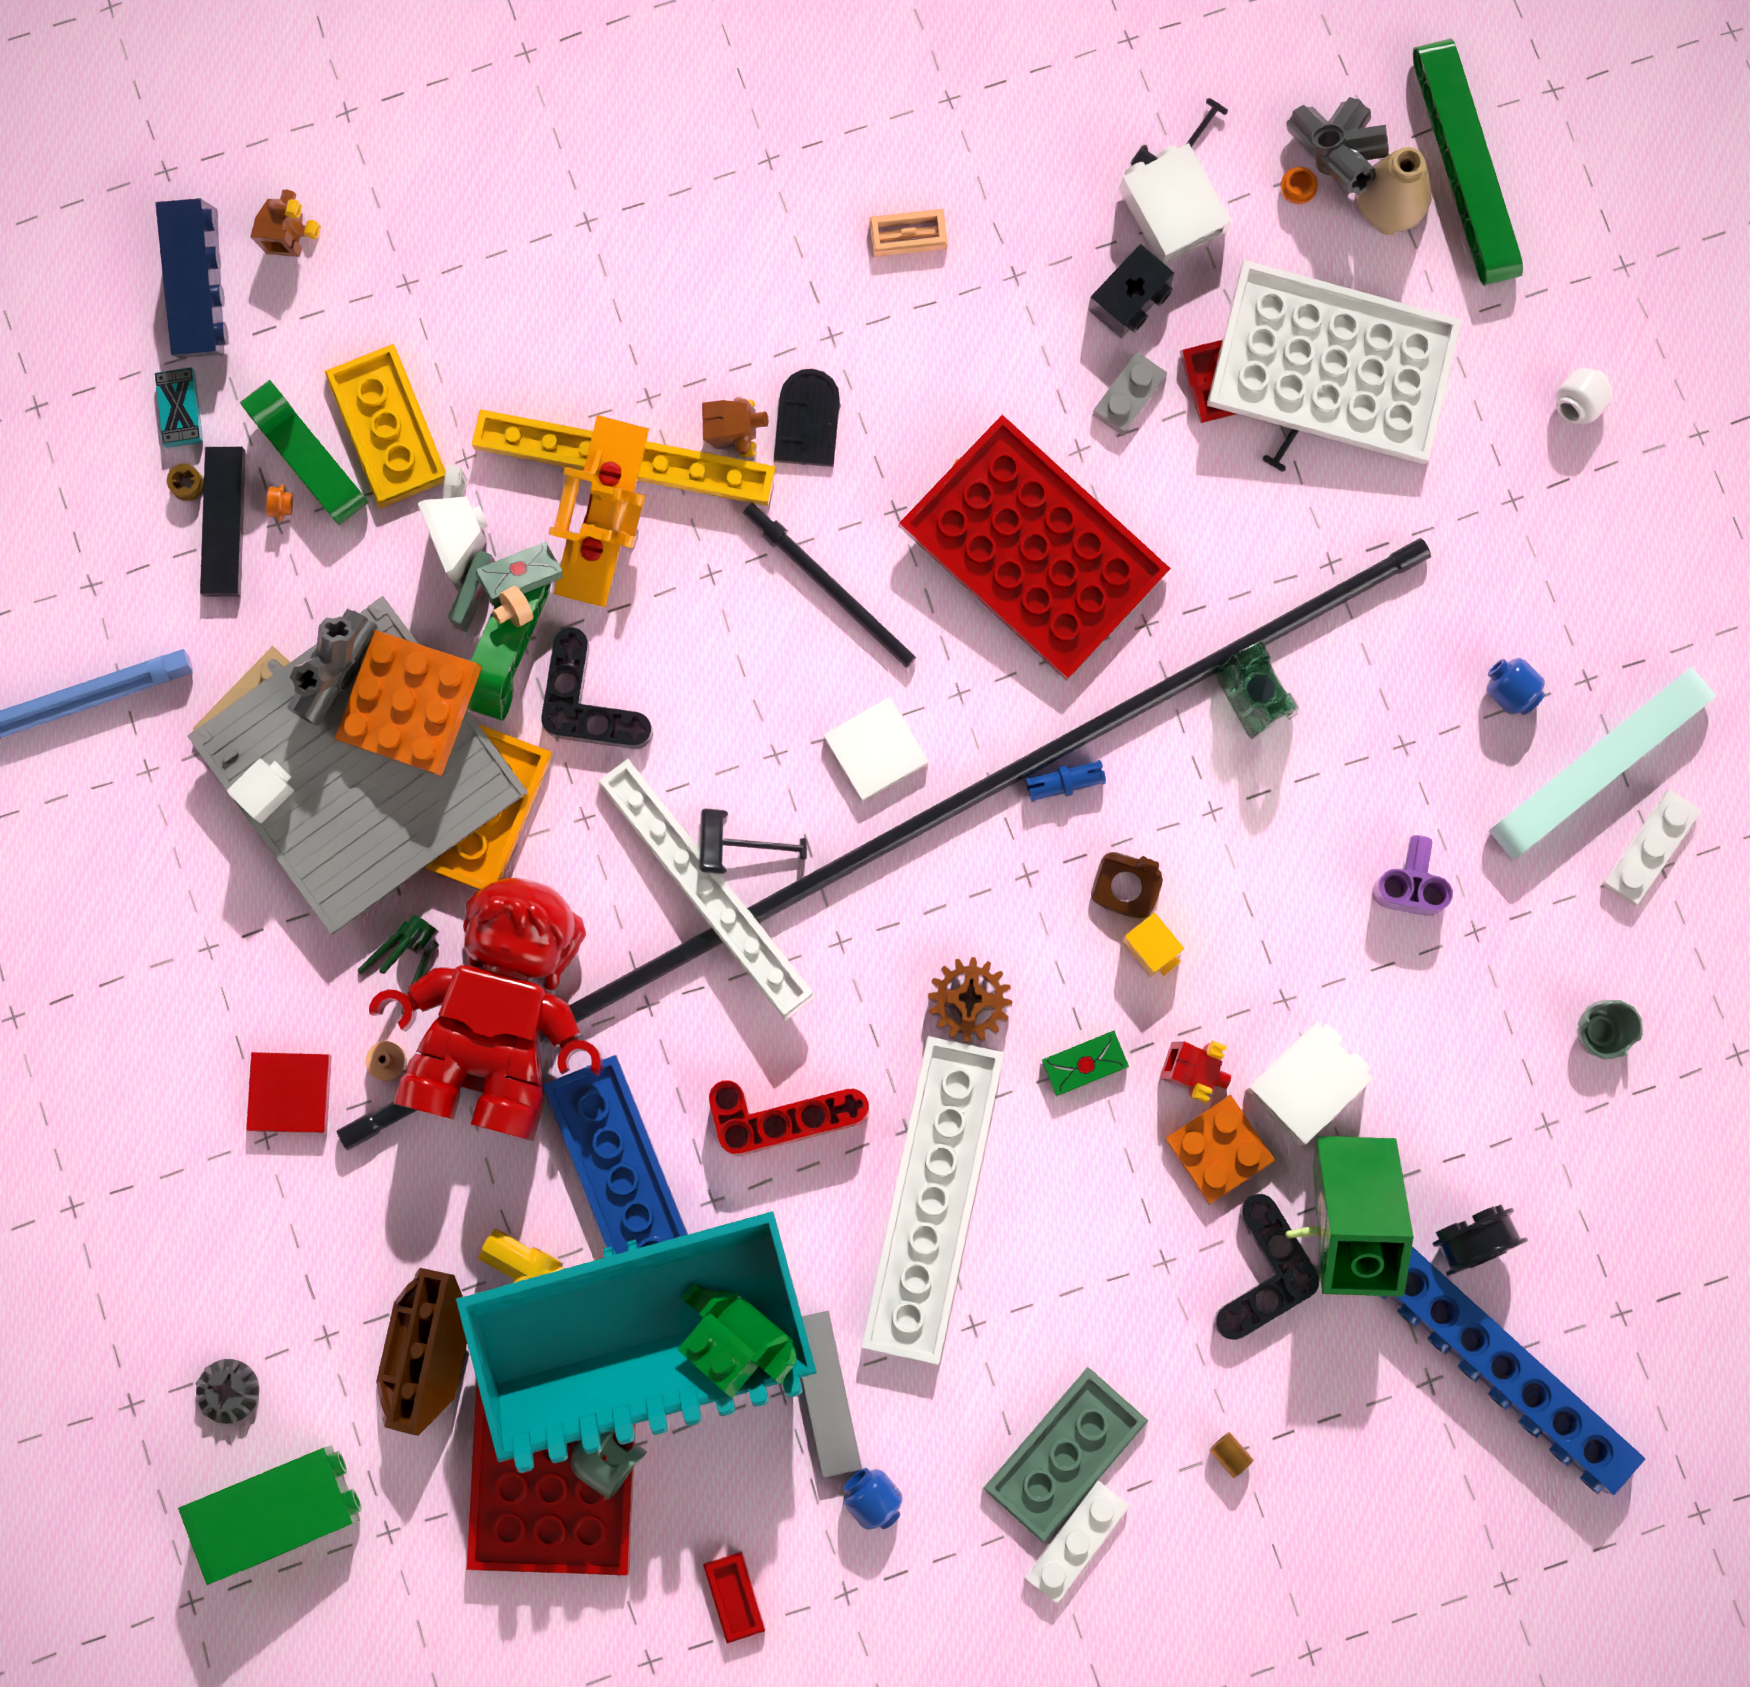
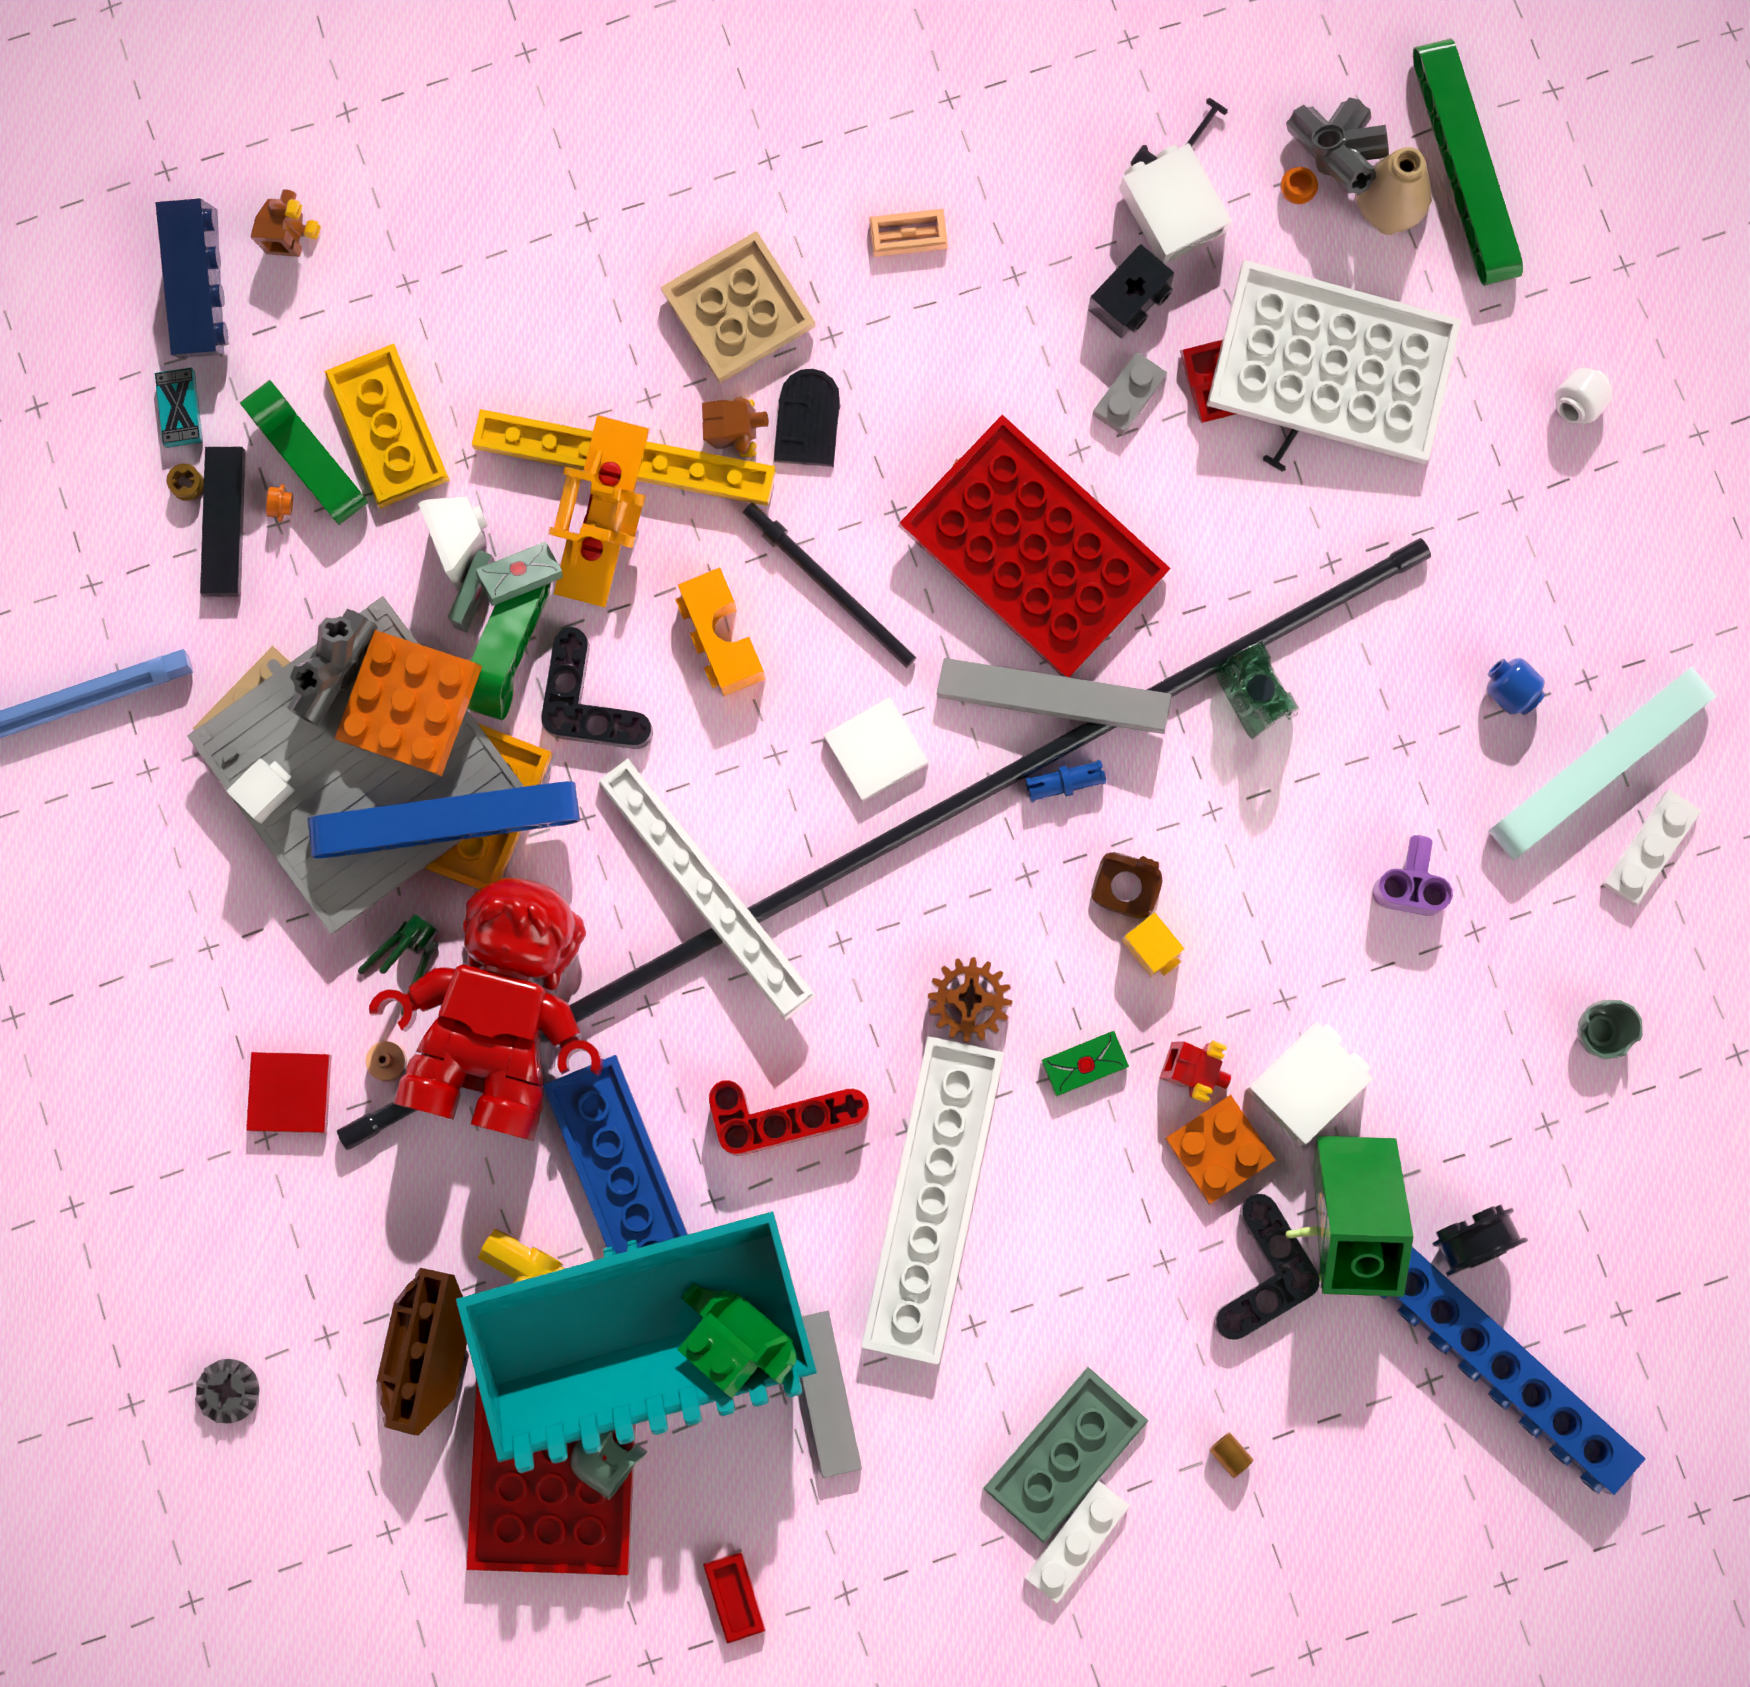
(270, 1514): green slope -> none
(443, 820): none -> blue beam
(454, 482): white tile -> none
(513, 607): light nougat tile -> none
(712, 842): black piece -> none
(731, 663): none -> light orange arch
(738, 307): none -> tan plate
(872, 1499): blue head -> none
(1054, 695): none -> light grey tile

